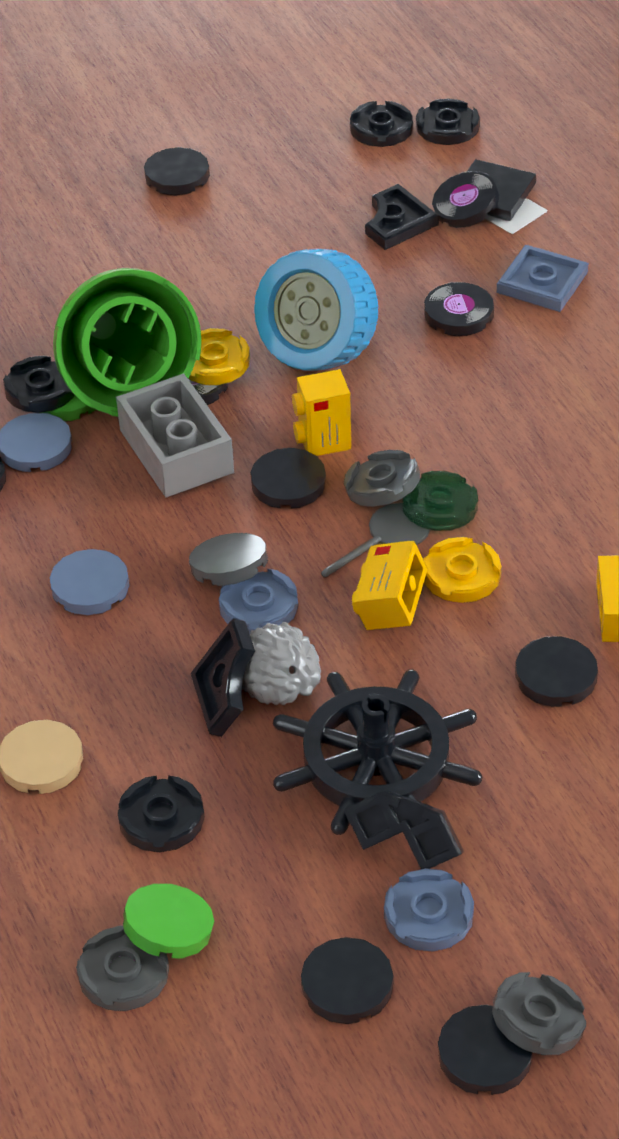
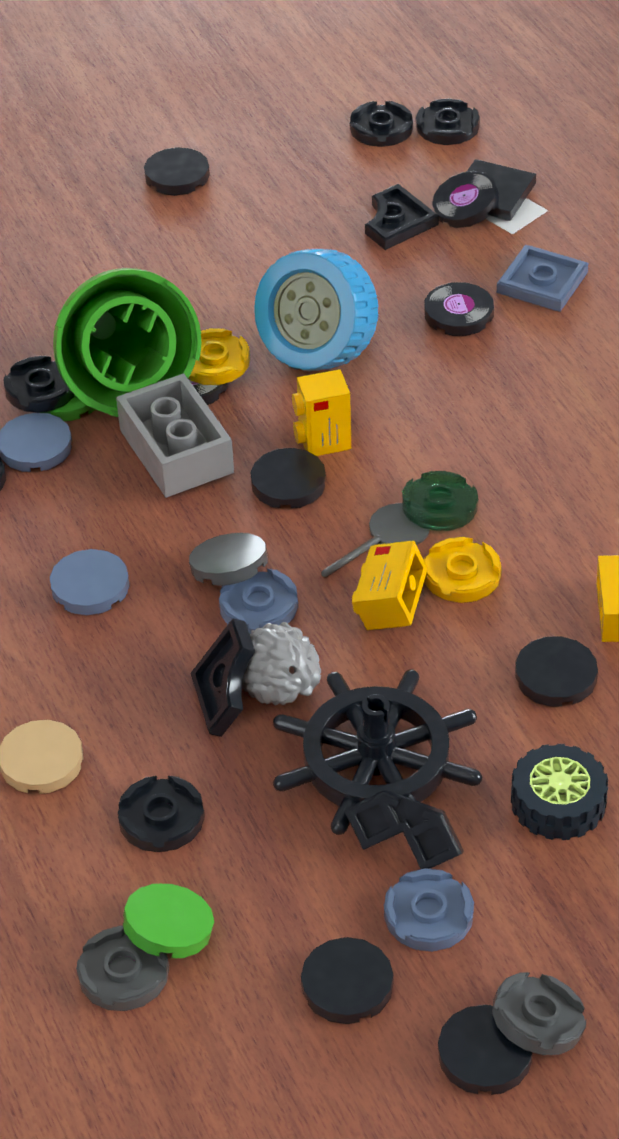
(382, 479): dark grey tile -> none
(539, 789): none -> black wheel

